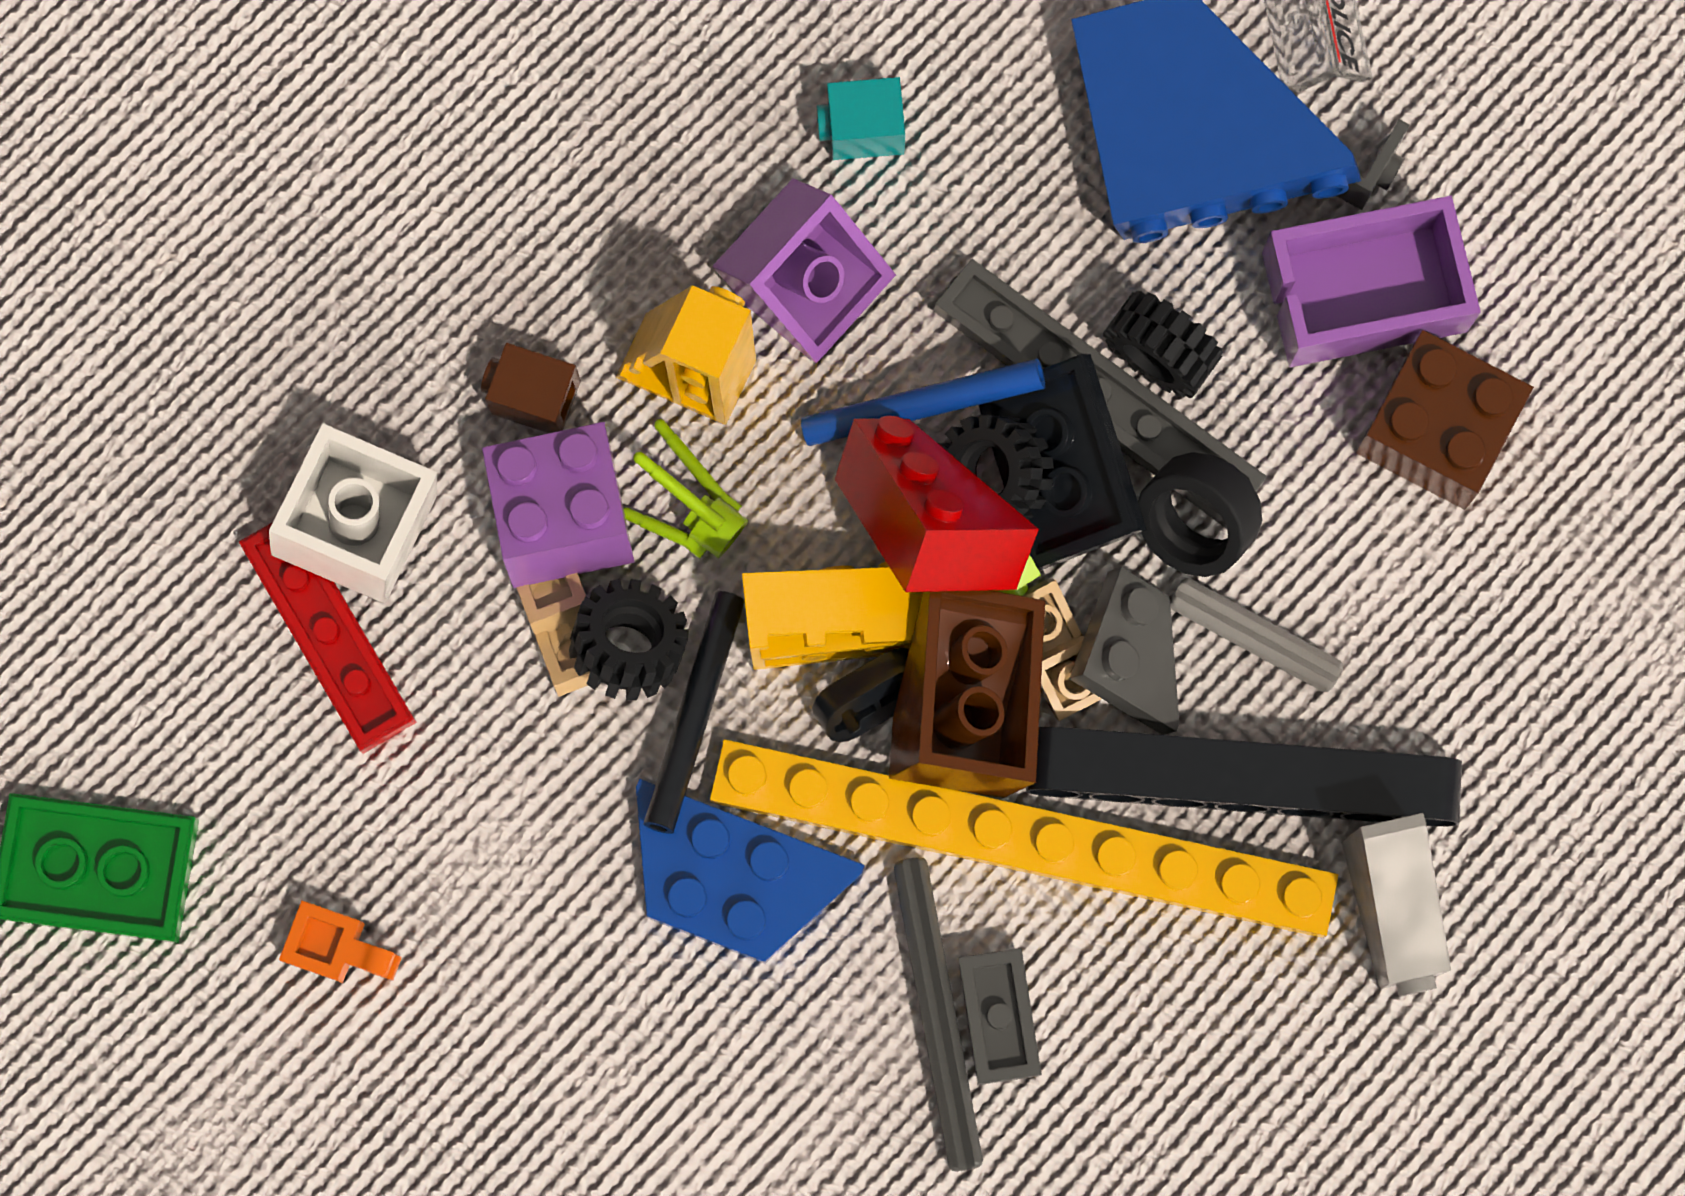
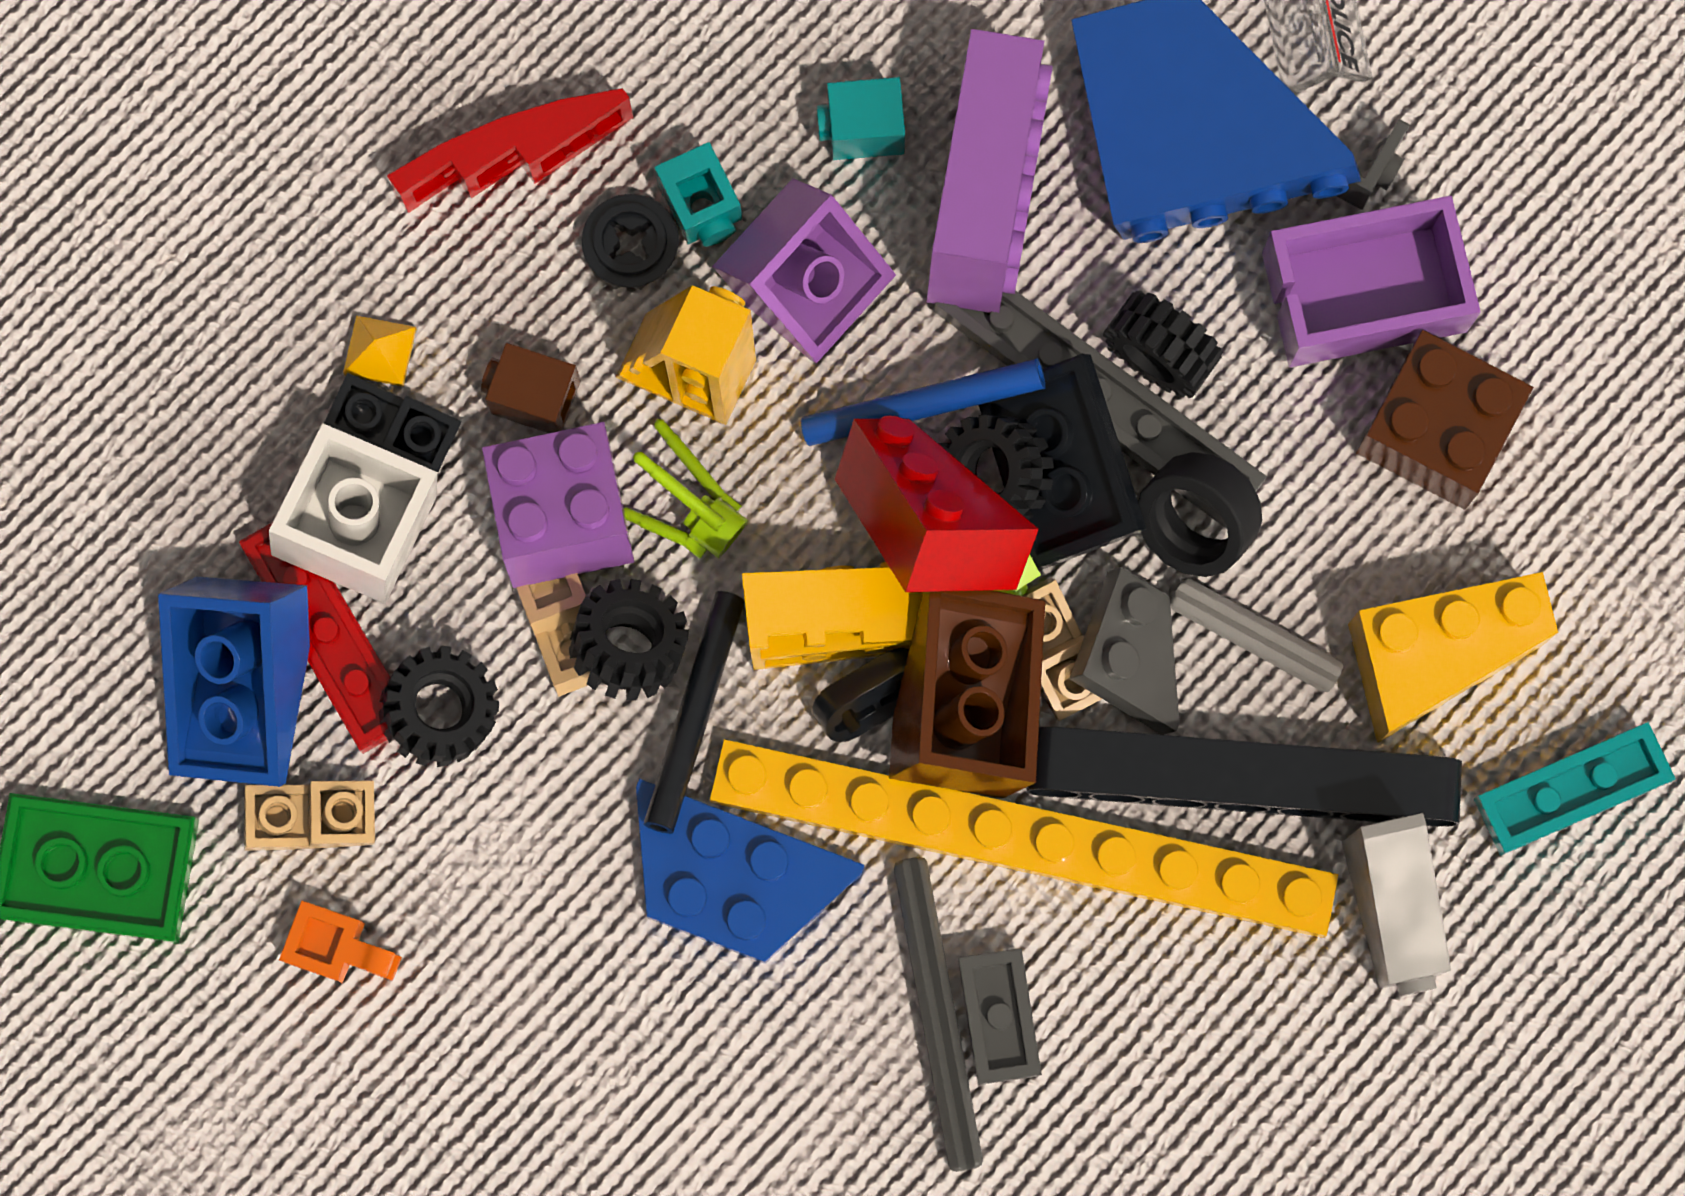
(233, 677): none -> blue slope
(309, 815): none -> tan slope
(380, 351): none -> yellow slope
(393, 422): none -> black slope
(460, 676): none -> black tyre
(533, 138): none -> red slope
(633, 215): none -> black gear
(694, 177): none -> teal brick
(989, 172): none -> medium lavender brick
(1444, 643): none -> yellow wedge
(1574, 788): none -> teal plate

